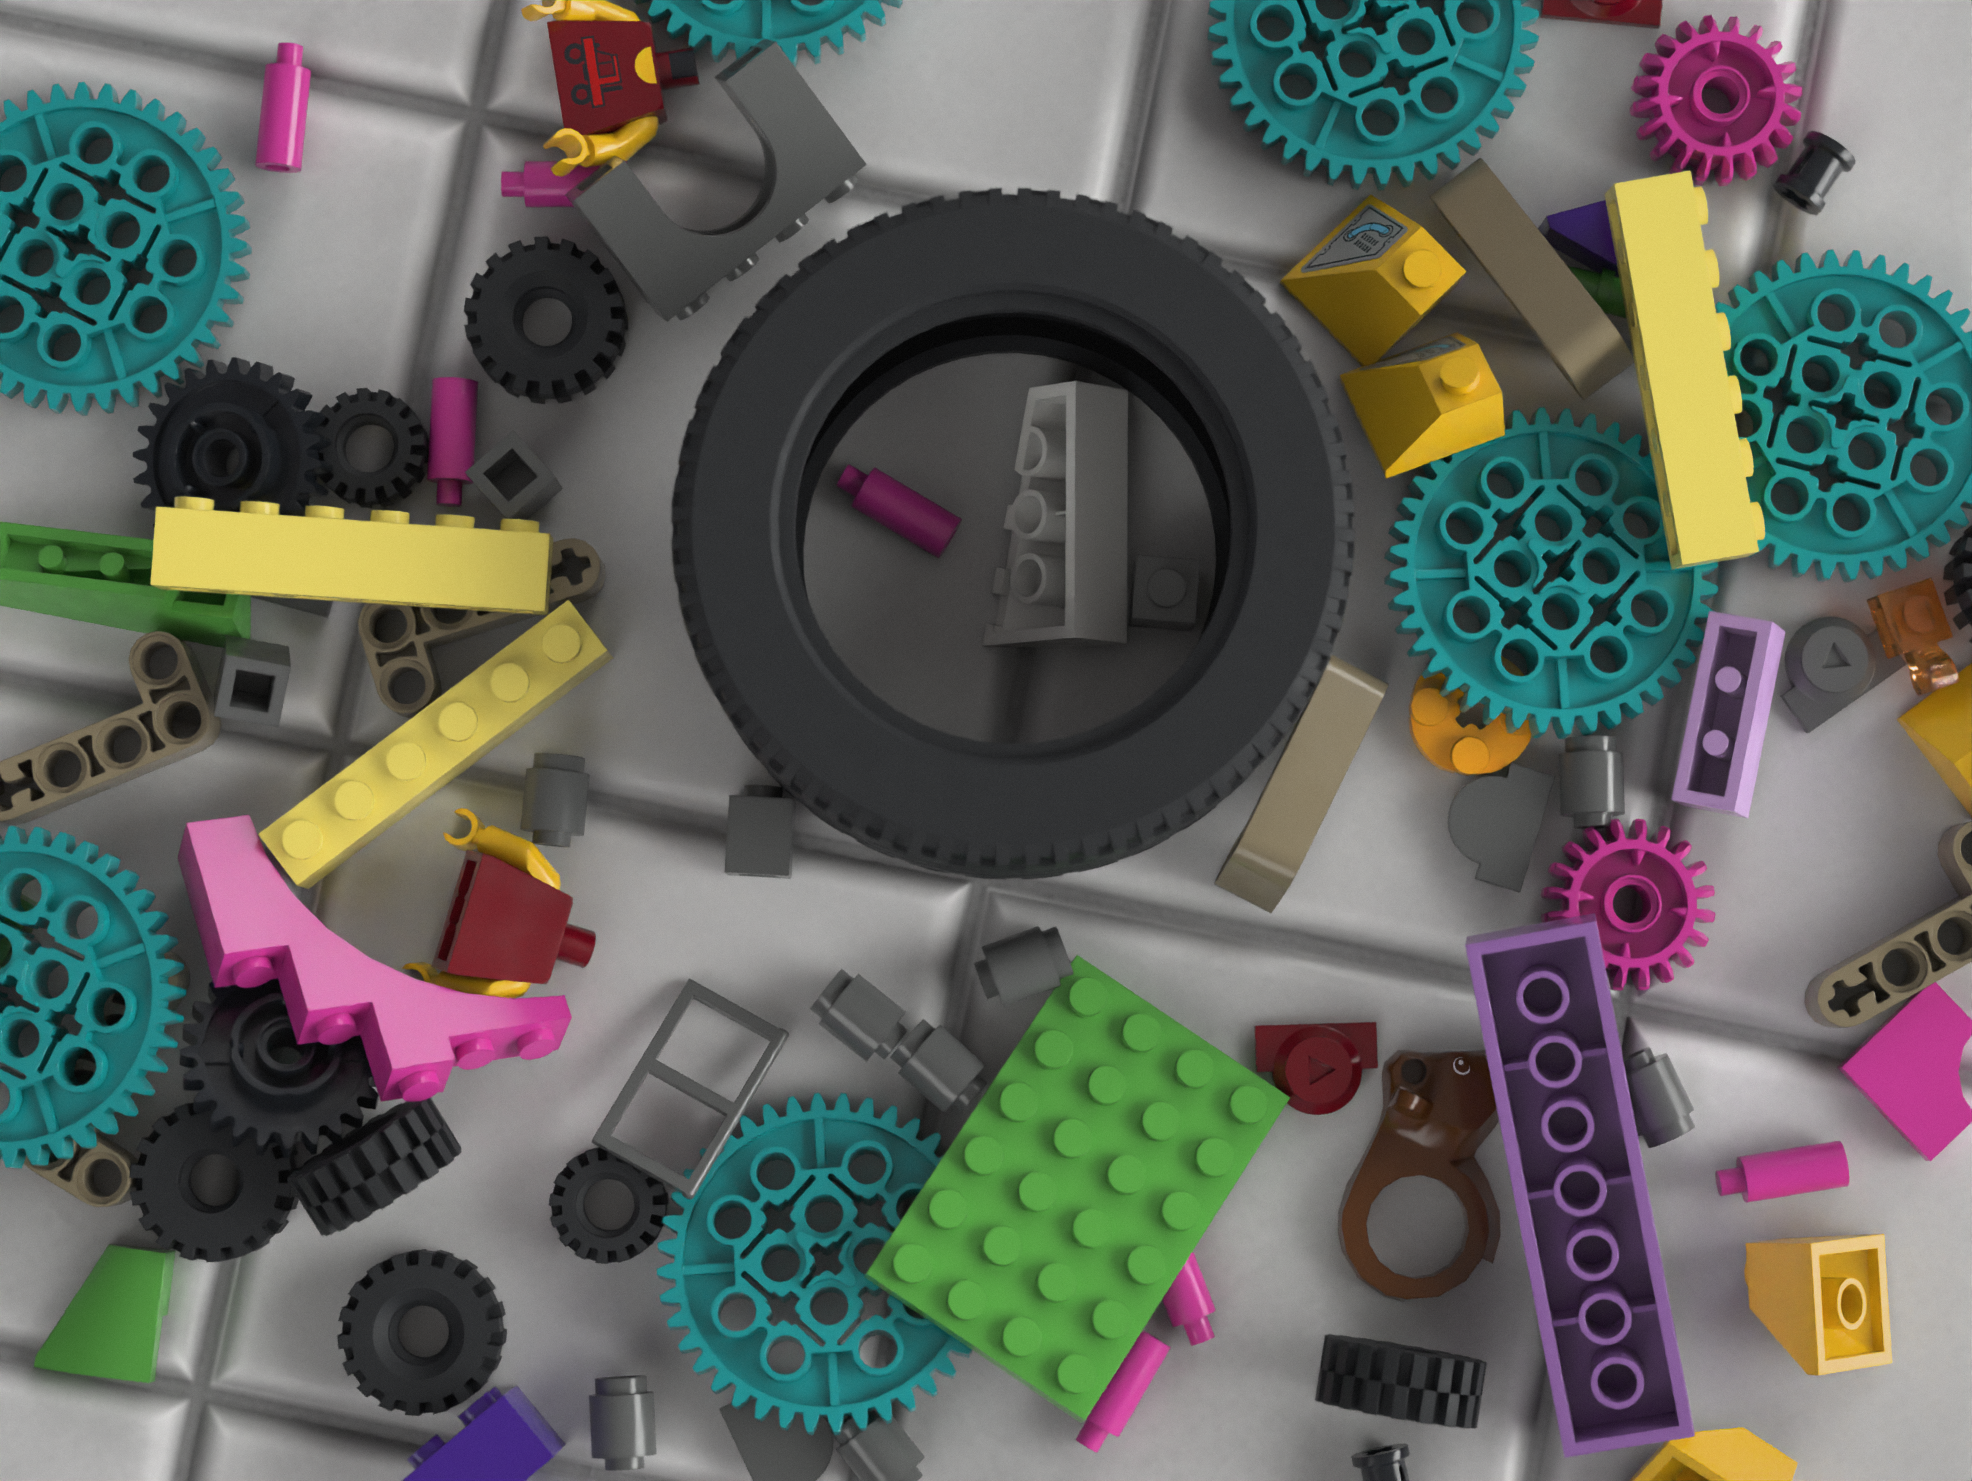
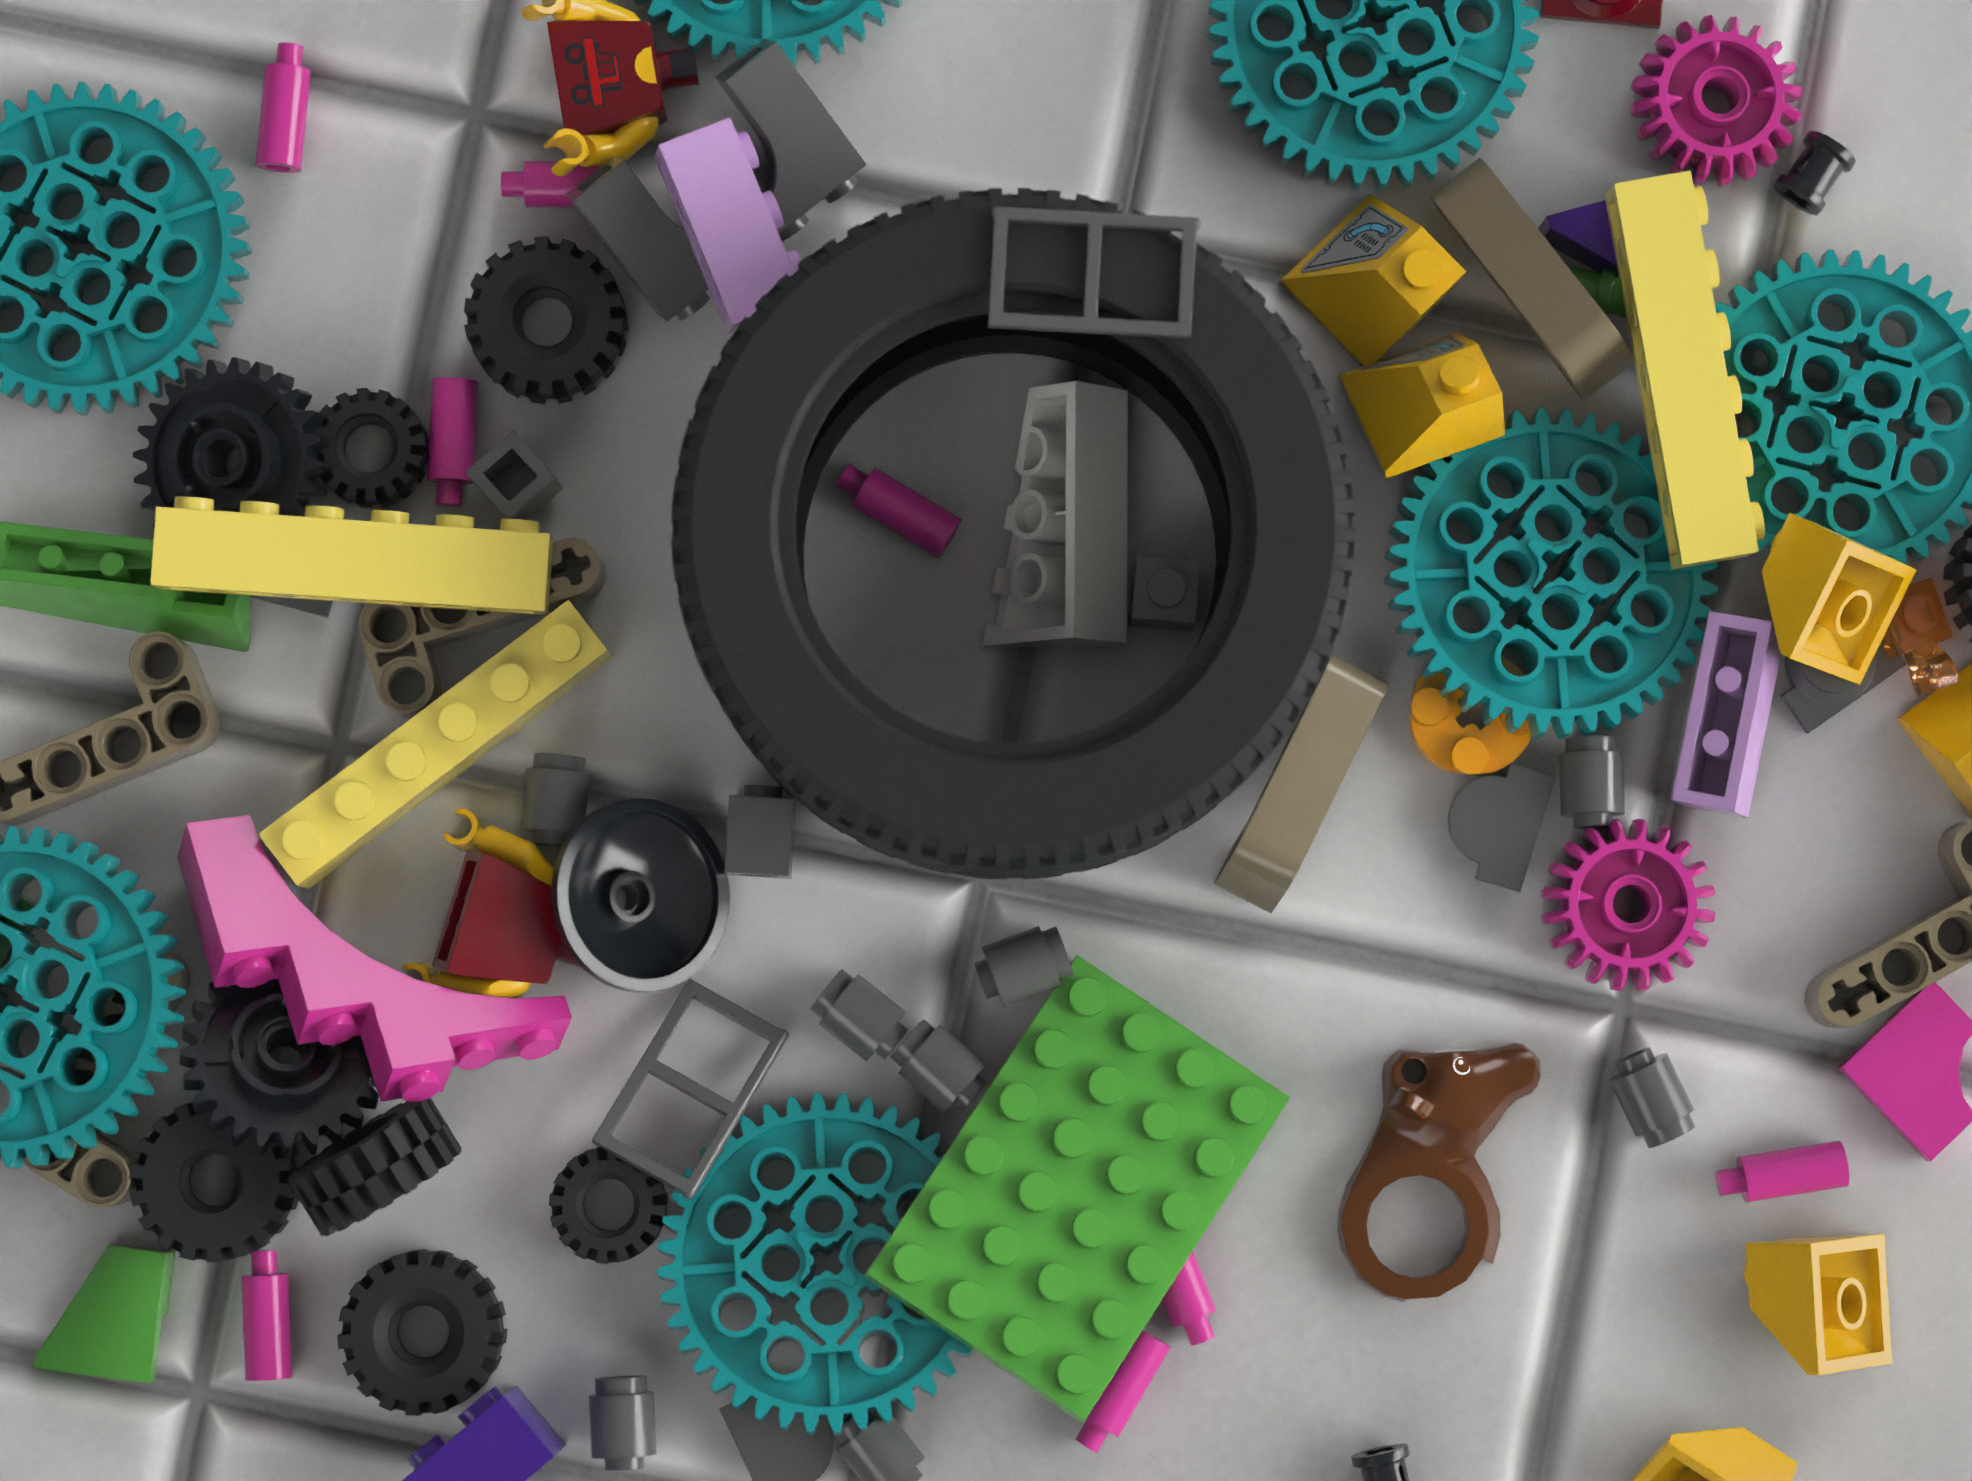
(252, 681): dark grey brick -> none
(266, 1319): none -> dark pink cylinder
(671, 889): none -> black dish
(726, 216): none -> lavender brick
(1089, 322): none -> dark grey window
(1316, 1062): dark red piece -> none
(1400, 1381): black tyre -> none
(1579, 1185): medium lavender brick -> none
(1831, 597): none -> yellow slope

